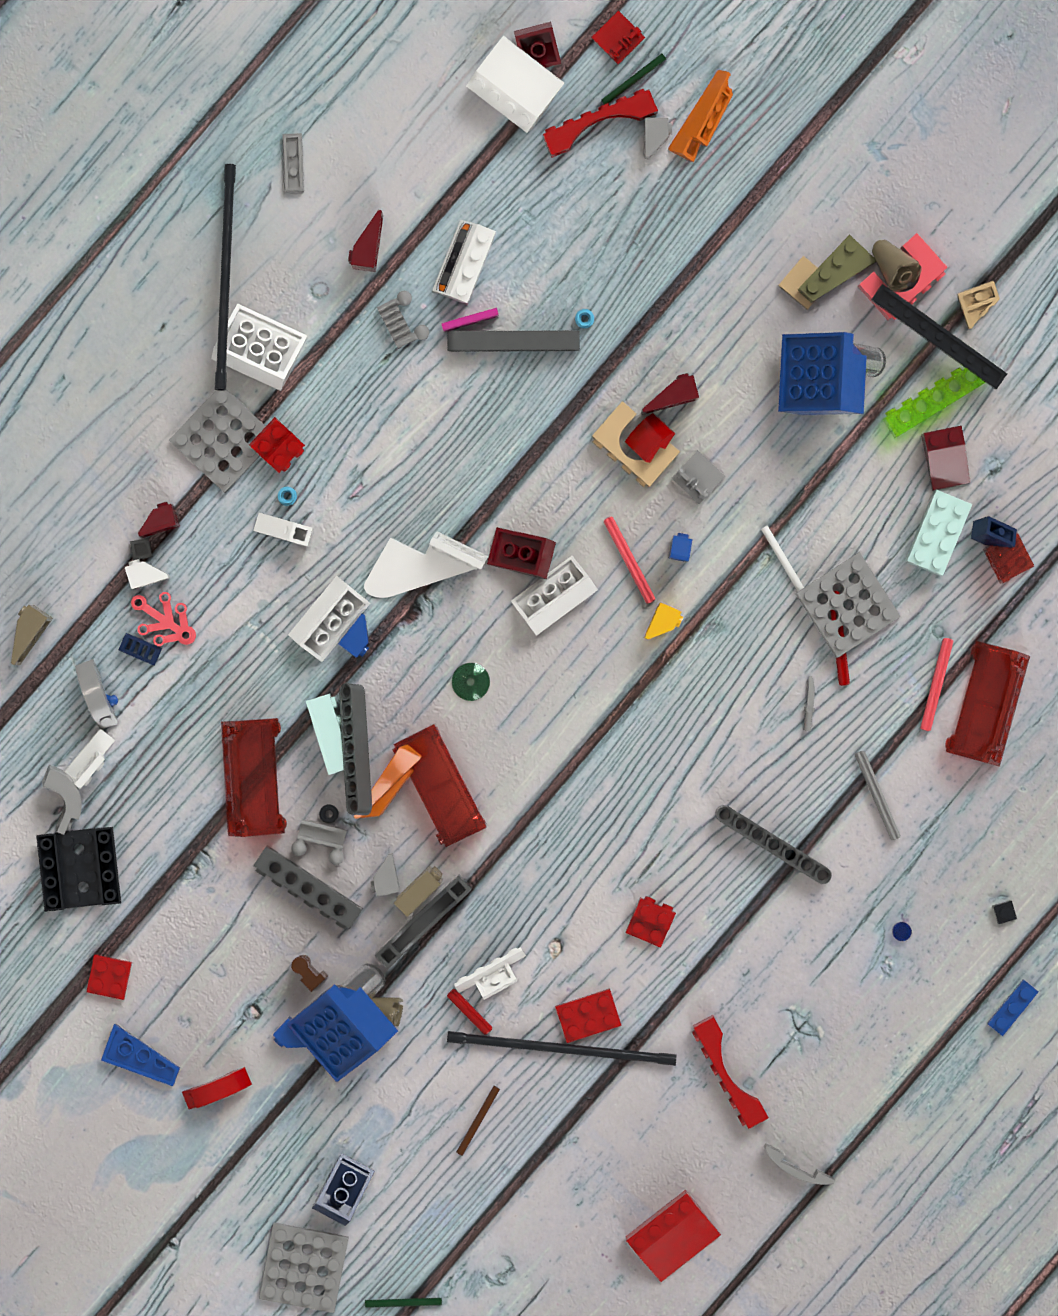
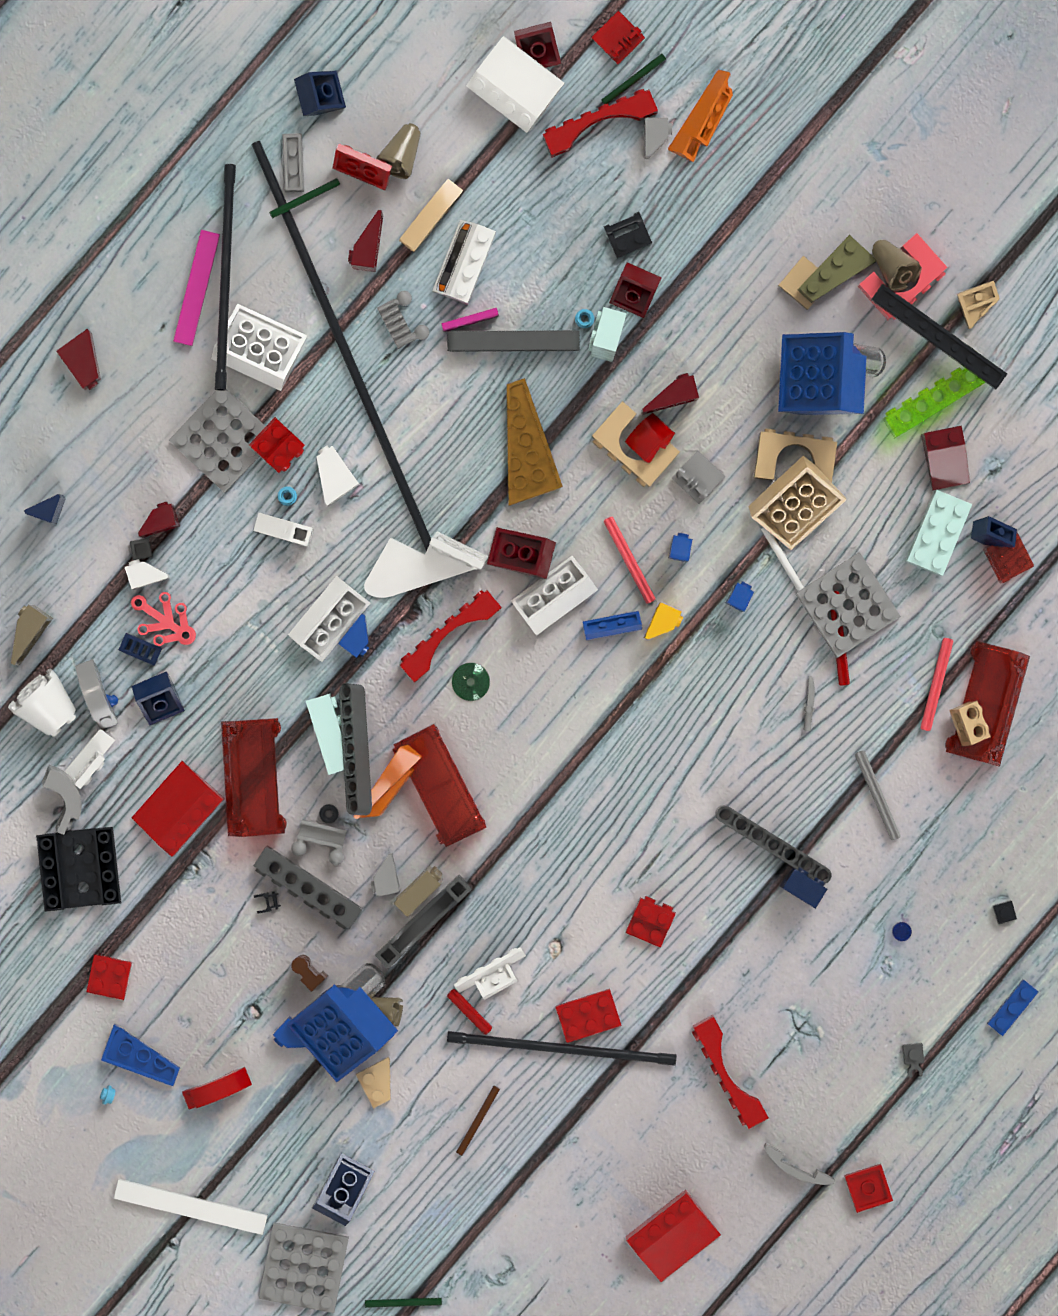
(44, 704): none -> white cone
(48, 510): none -> dark blue slope
(81, 359): none -> dark red slope
(107, 1095): none -> medium azure plate
(157, 698): none -> dark blue slope
(177, 808): none -> red slope
(190, 1206): none -> white tile
(196, 288): none -> dark pink tile
(269, 908): none -> black piece
(304, 198): none -> dark green bar
(319, 92): none -> dark blue slope
(334, 475): none -> white slope
(343, 346): none -> black piece
(362, 166): none -> red plate
(376, 1082): none -> tan wing
(402, 151): none -> dark tan cone
(419, 662): none -> red arch
(430, 215): none -> tan slope
(529, 456): none -> pearl gold wing
(606, 334): none -> light aqua brick
(612, 625): none -> blue plate
(630, 241): none -> black plate
(635, 290): none -> dark red slope
(740, 596): none -> blue slope
(771, 443): none -> tan arch
(796, 503): none -> tan slope
(804, 887): none -> dark blue slope
(868, 1188): none -> red plate
(913, 1055): none -> dark grey plate
(966, 725): none -> tan brick

